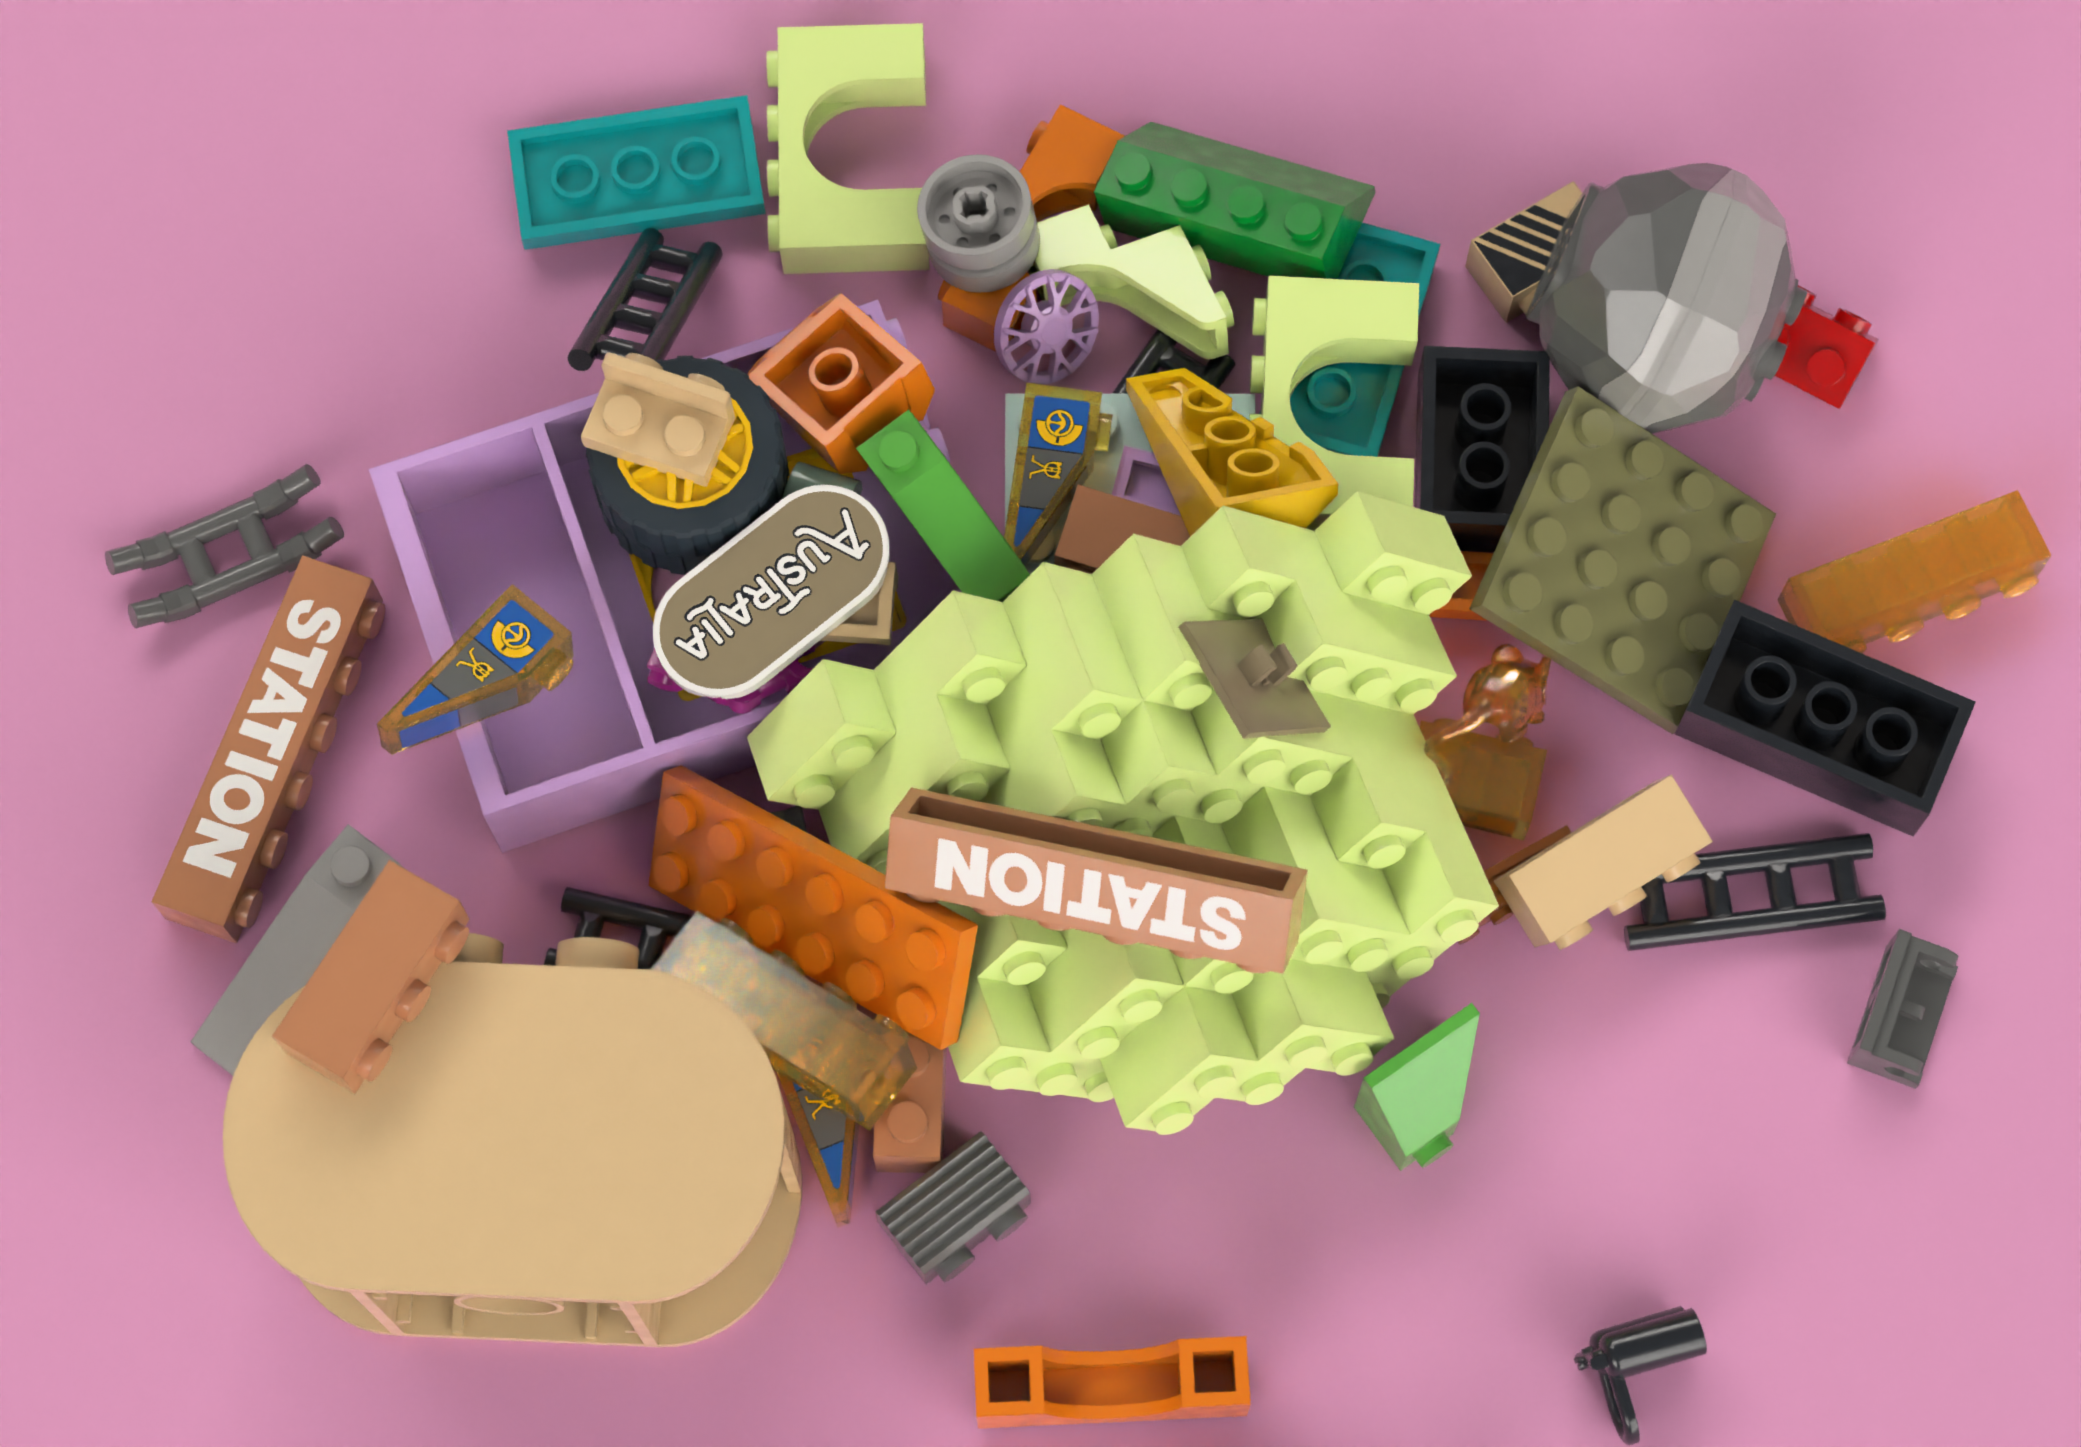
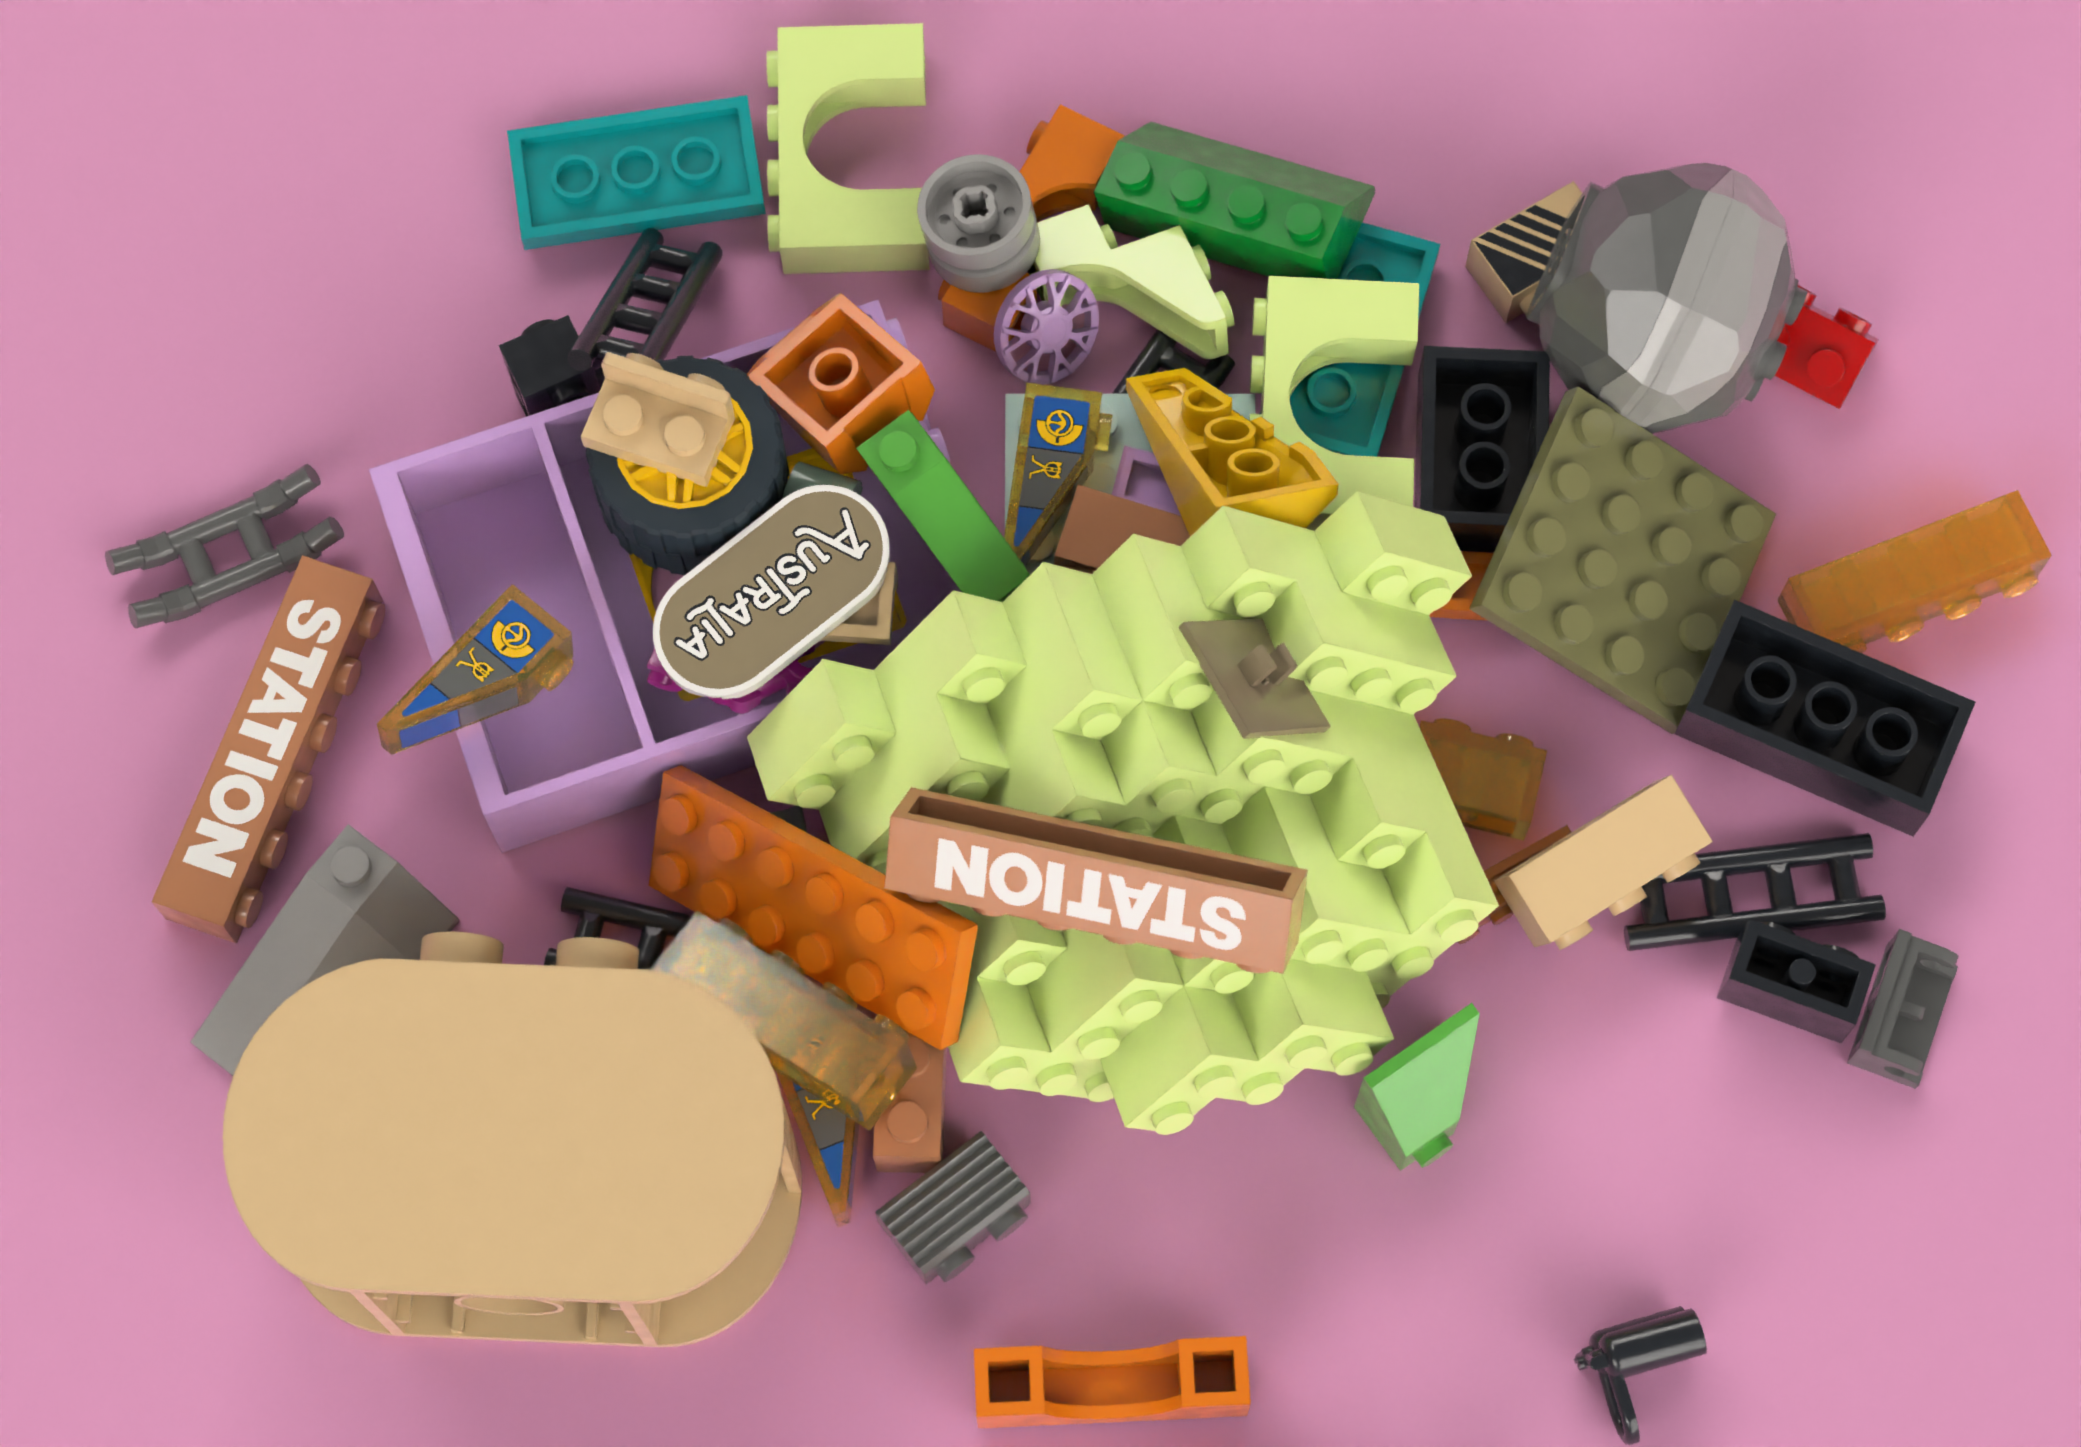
(373, 978): nougat brick -> none
(541, 367): none -> black brick
(1501, 694): clear orange animal -> none
(1796, 980): none -> black brick

